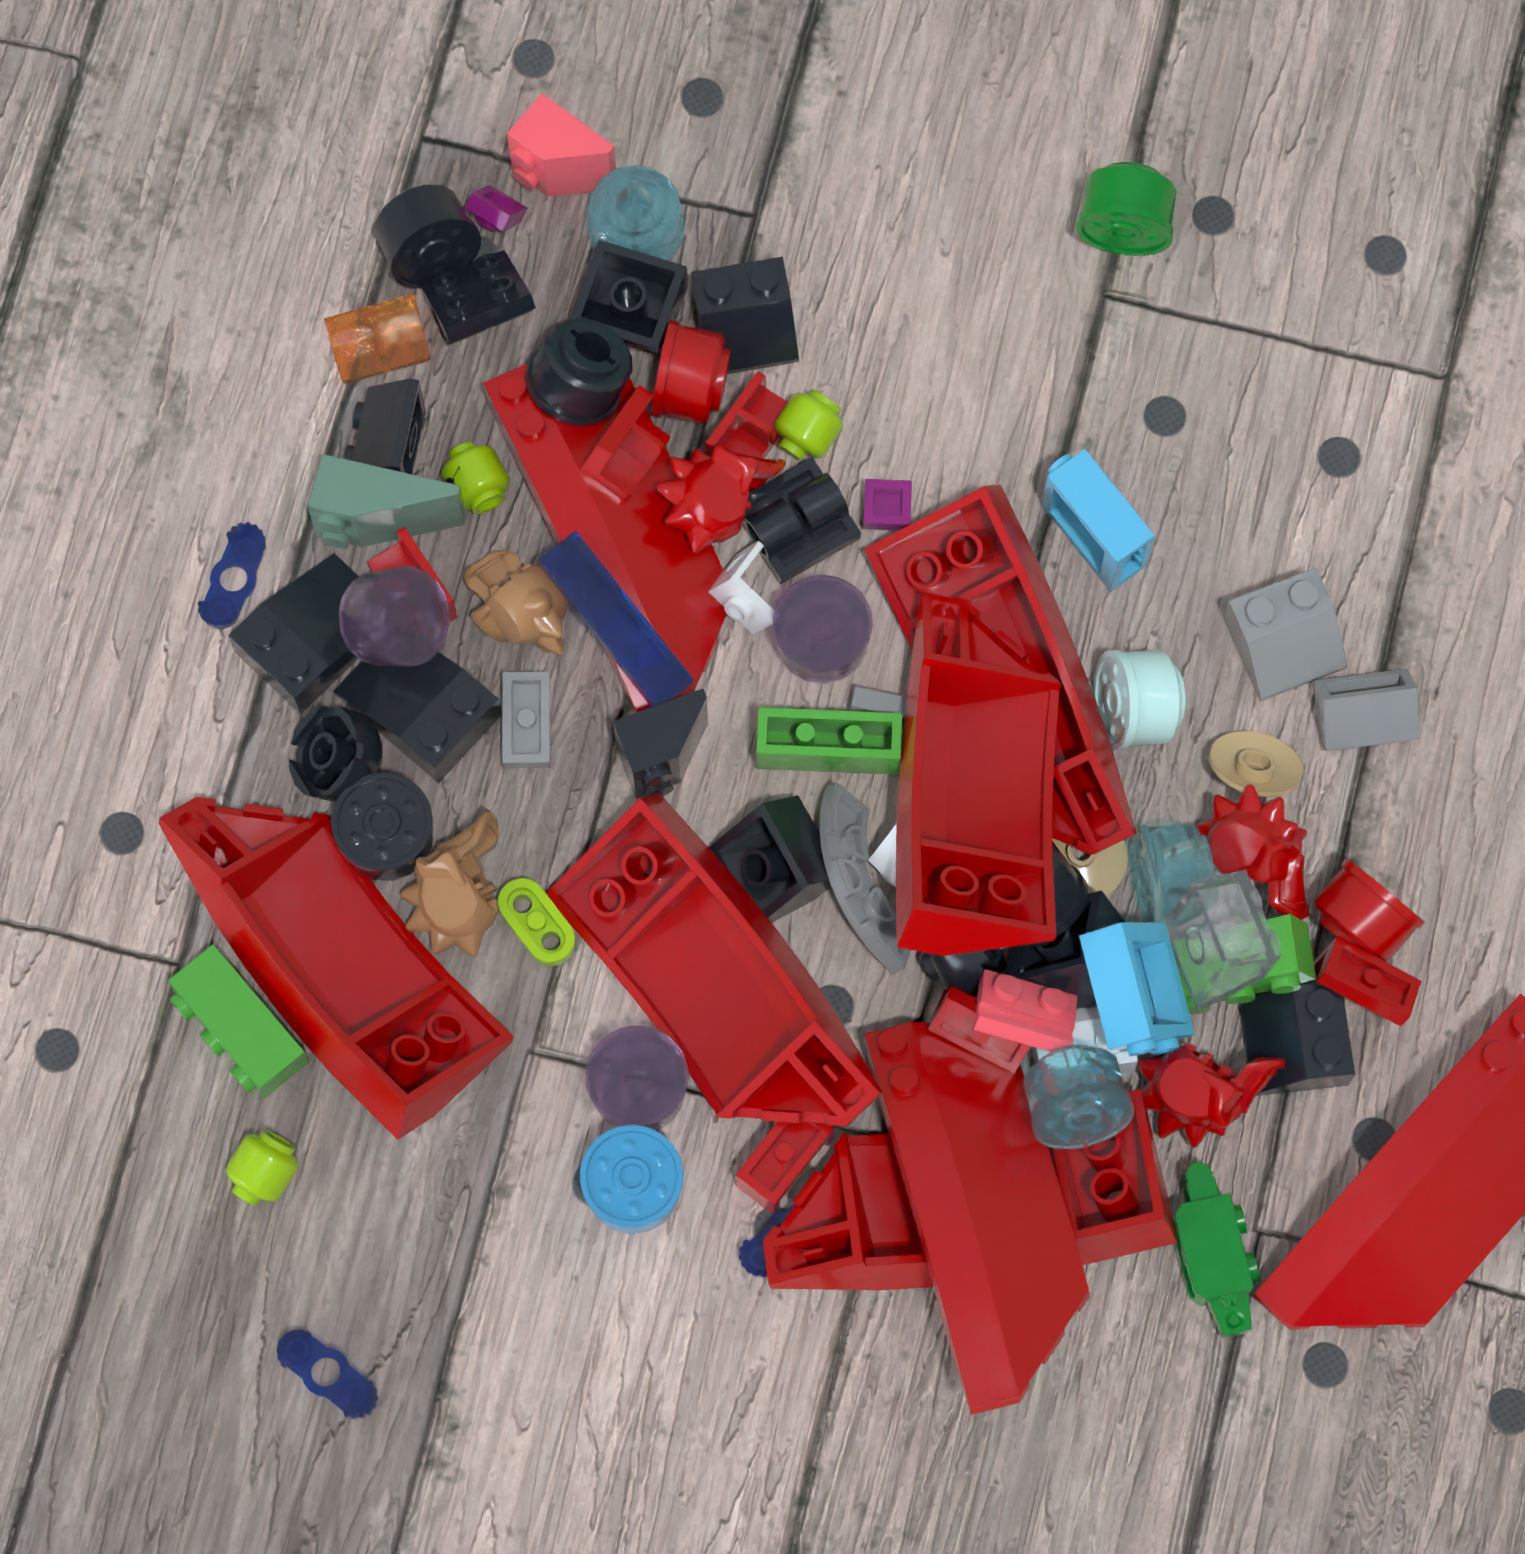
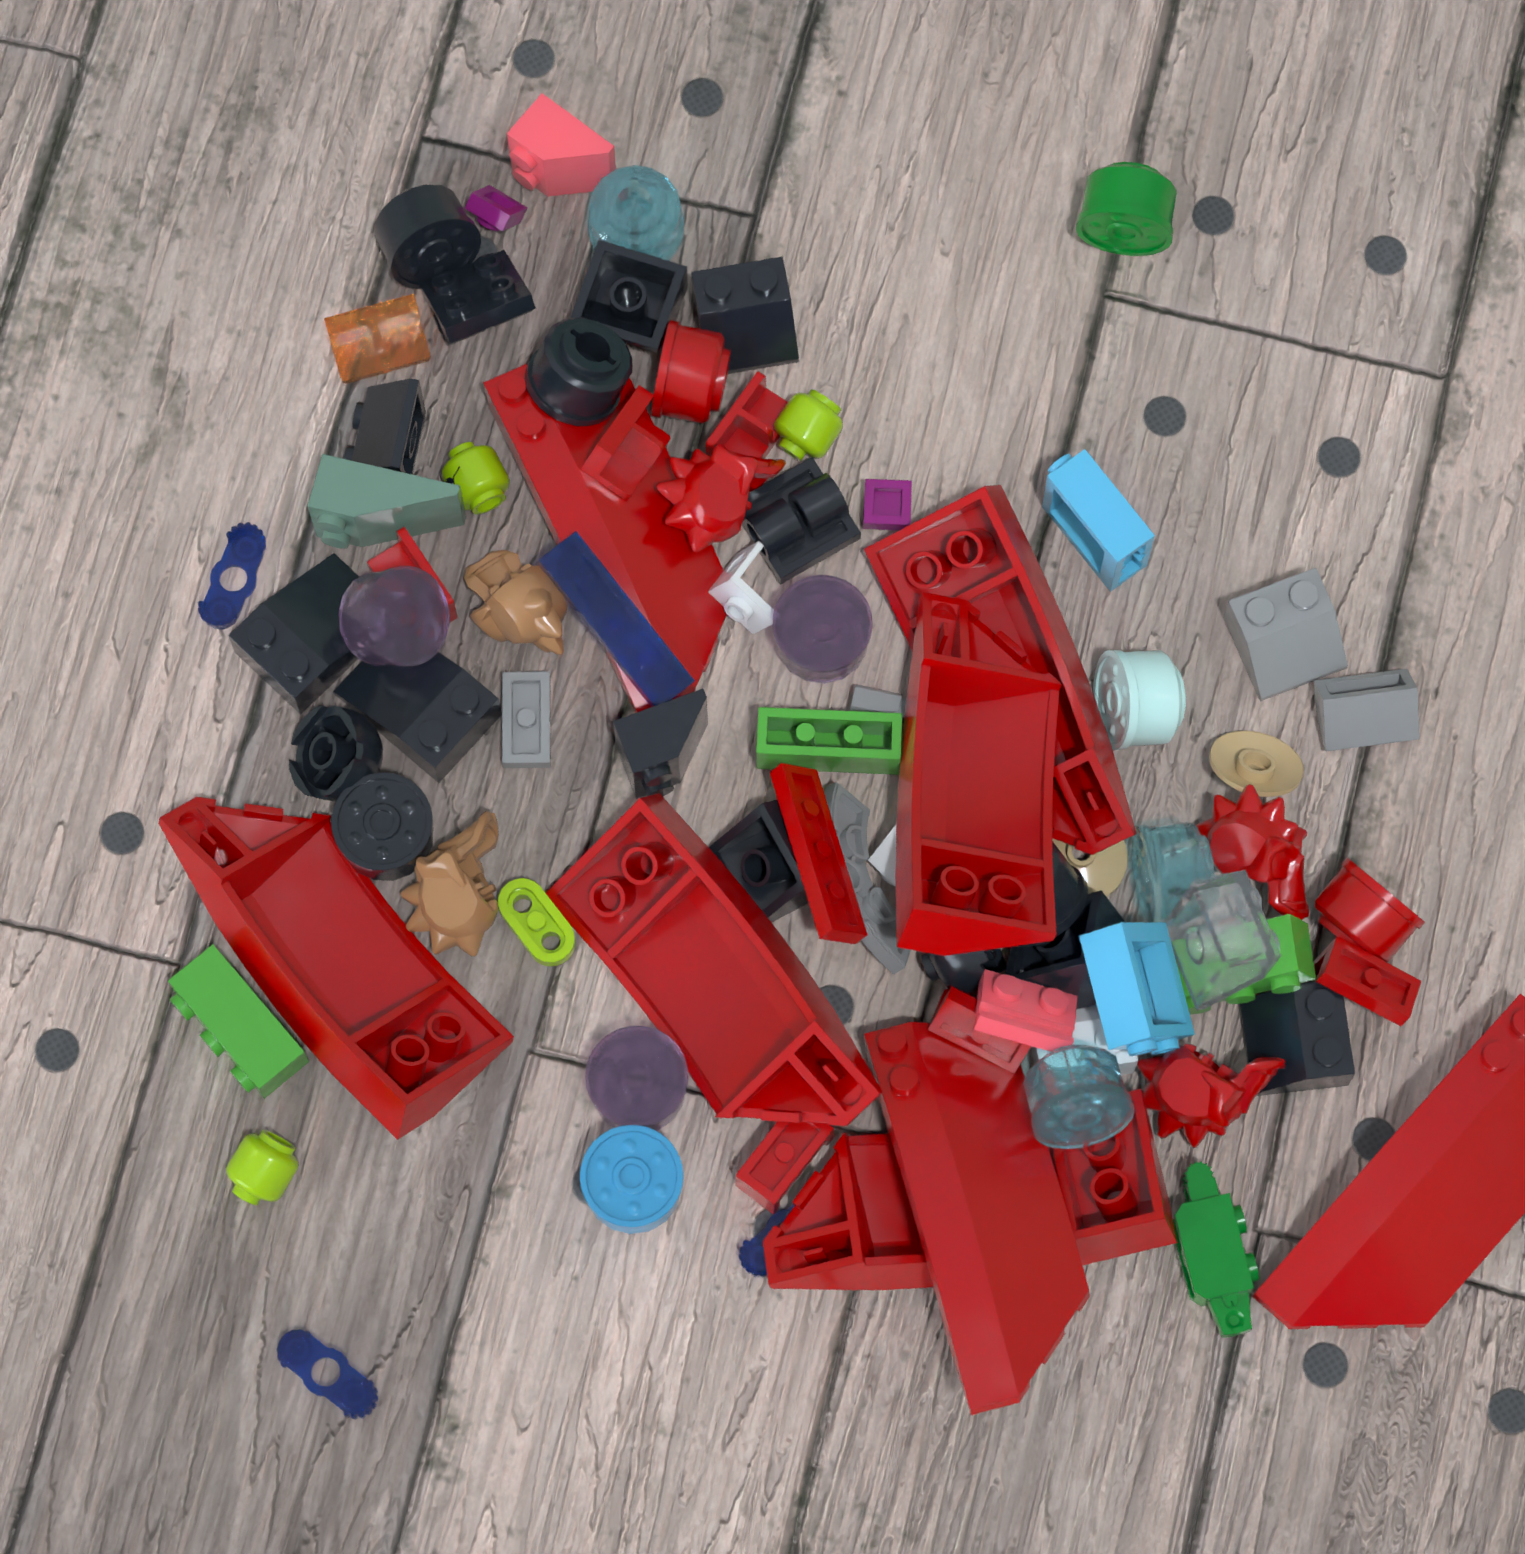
(818, 854): none -> red plate

